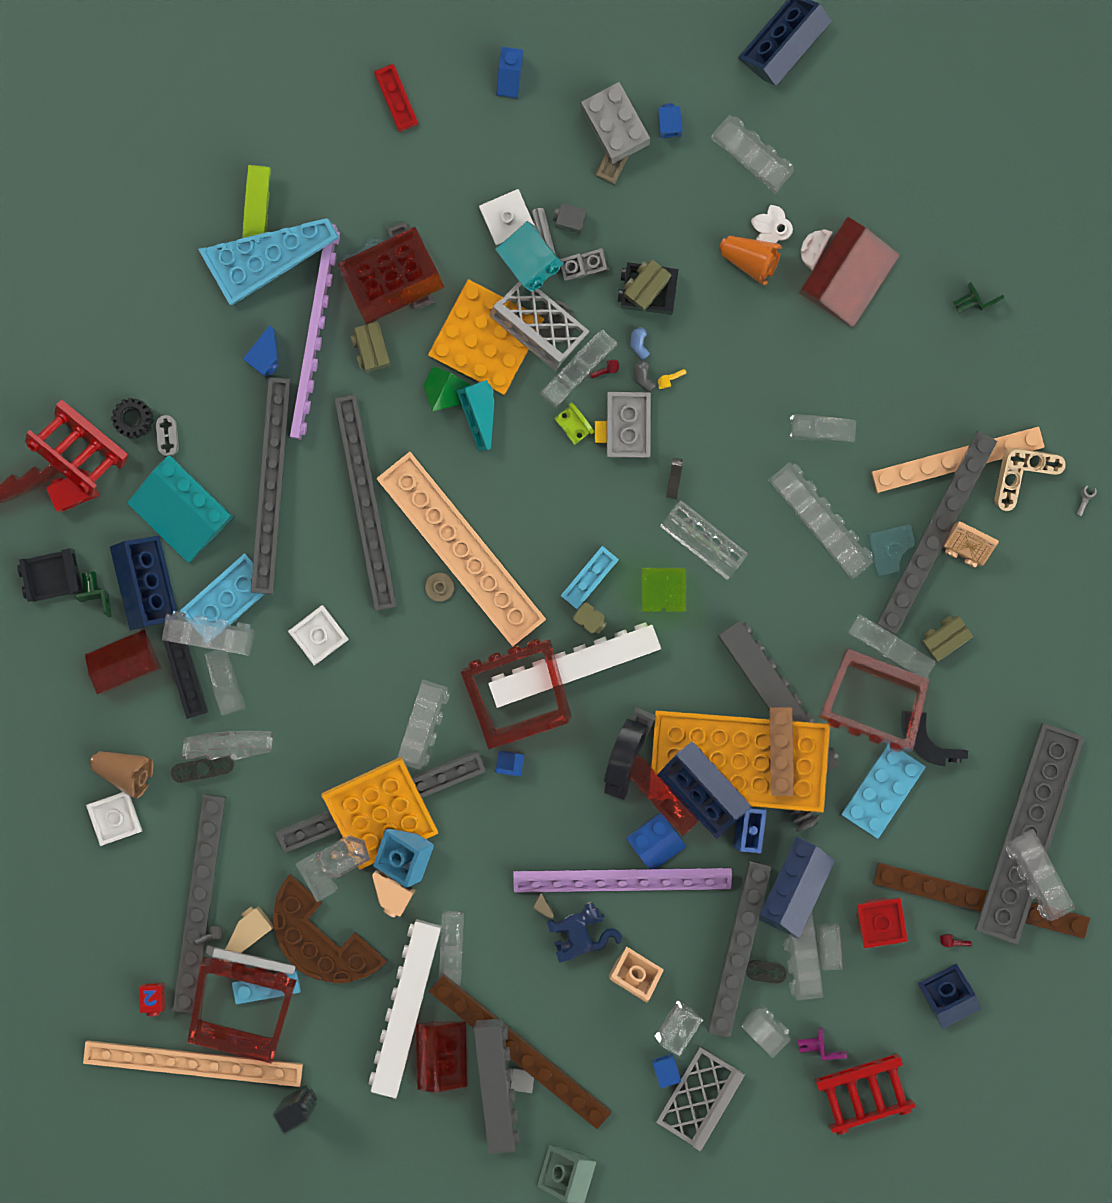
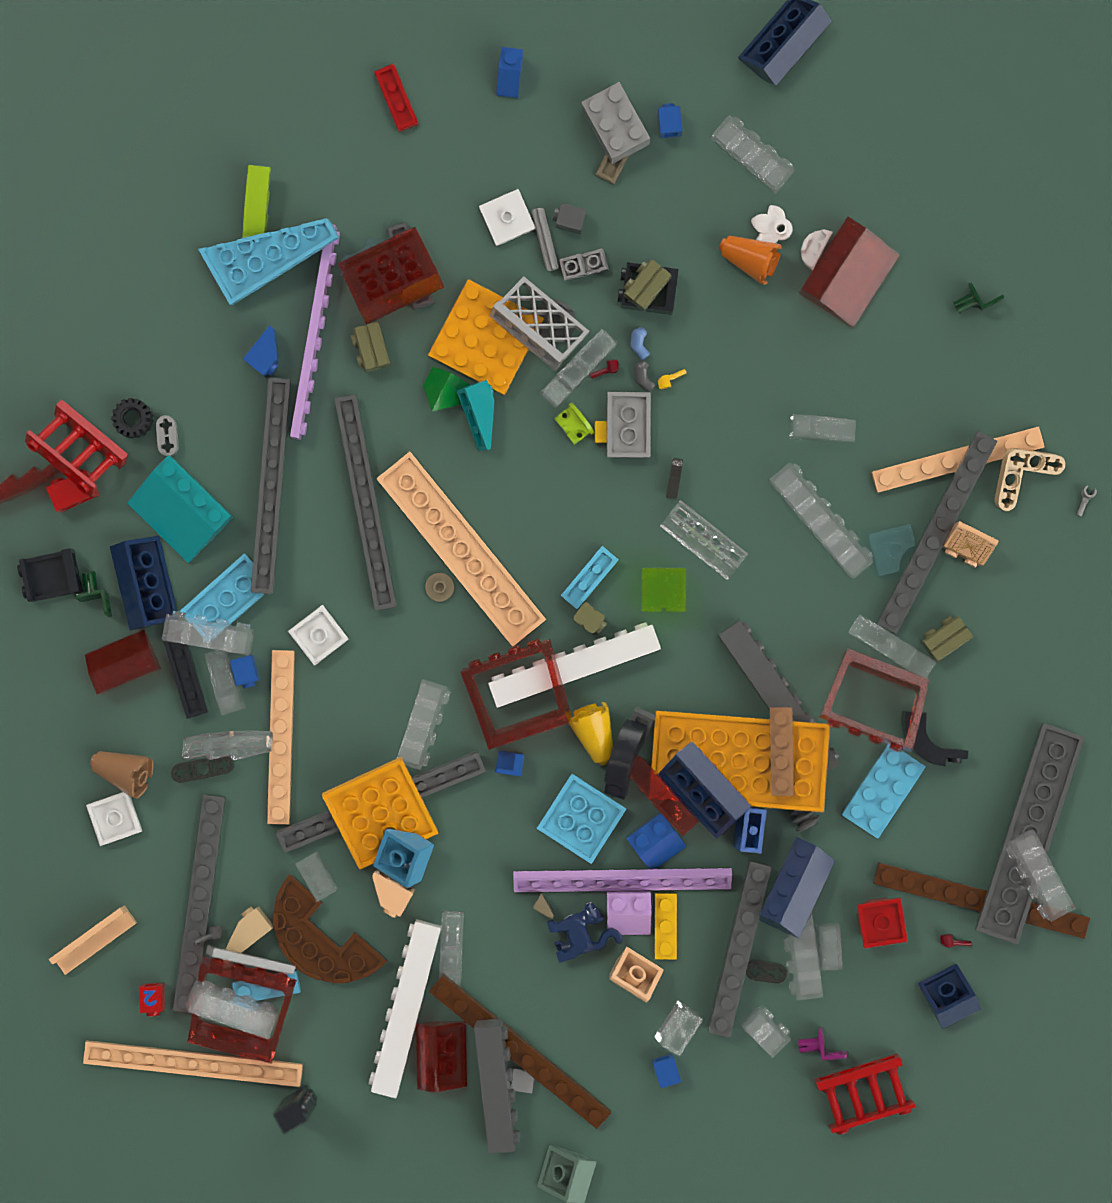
(94, 940): none -> light nougat fence
(232, 1009): none -> clear brick
(245, 671): none -> blue brick
(282, 728): none -> light nougat plate
(342, 857): clear brick -> none
(529, 256): teal panel -> none
(581, 818): none -> medium azure plate
(594, 731): none -> yellow cone
(629, 912): none -> lavender slope
(665, 925): none -> yellow plate
(716, 1110): light grey fence -> none

